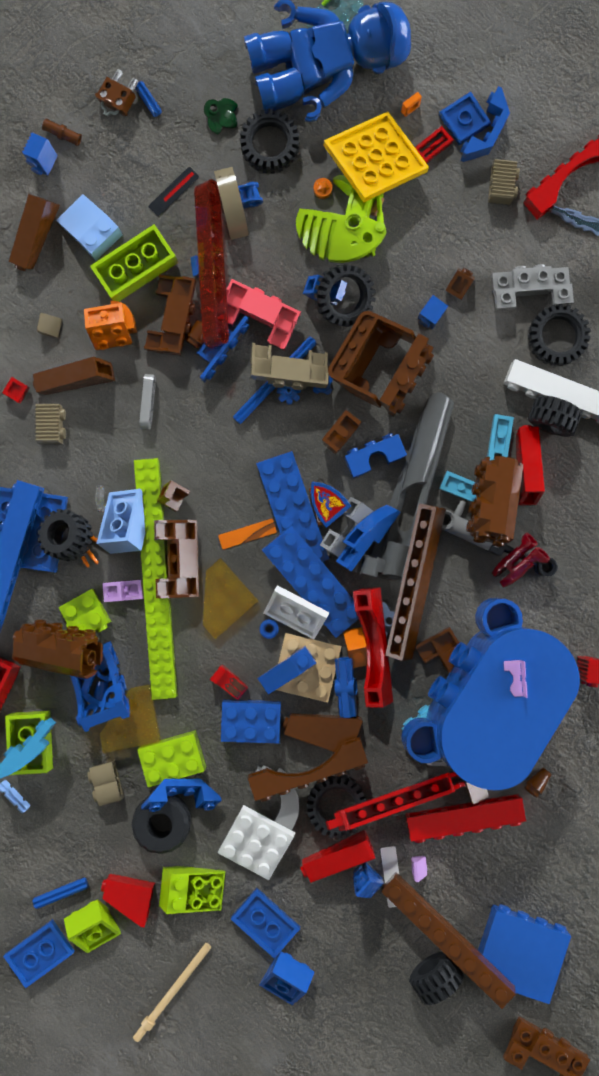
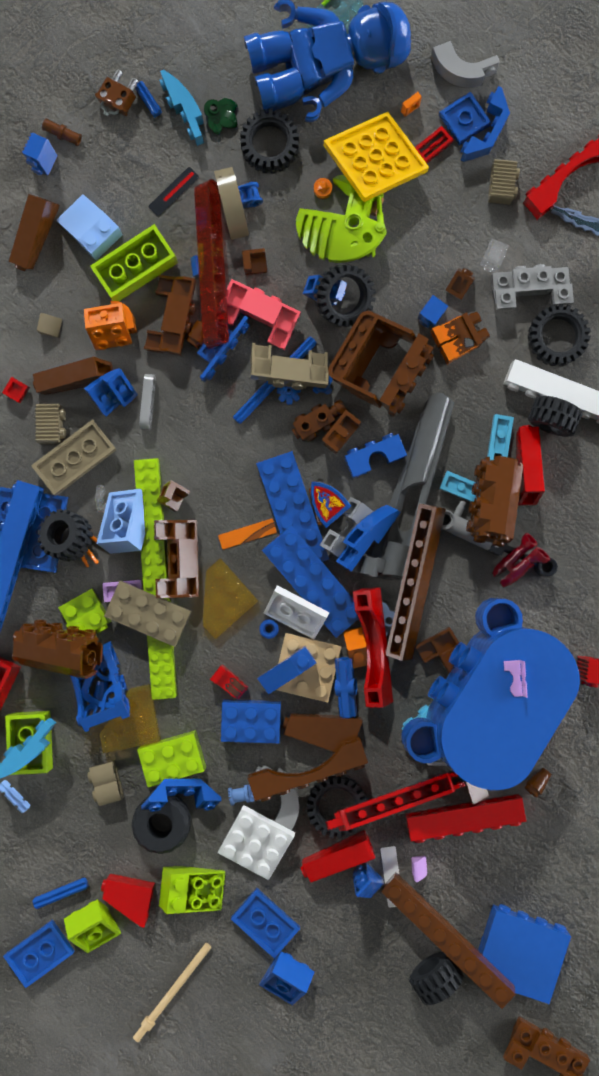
(73, 458): none -> dark tan plate
(111, 391): none -> blue slope
(147, 613): none -> dark tan plate
(183, 103): none -> dark azure slope
(241, 795): none -> medium blue connector
(254, 261): none -> reddish brown panel
(315, 424): none -> reddish brown brick
(461, 72): none -> light grey arch
(463, 332): none -> hips
(493, 255): none -> clear brick

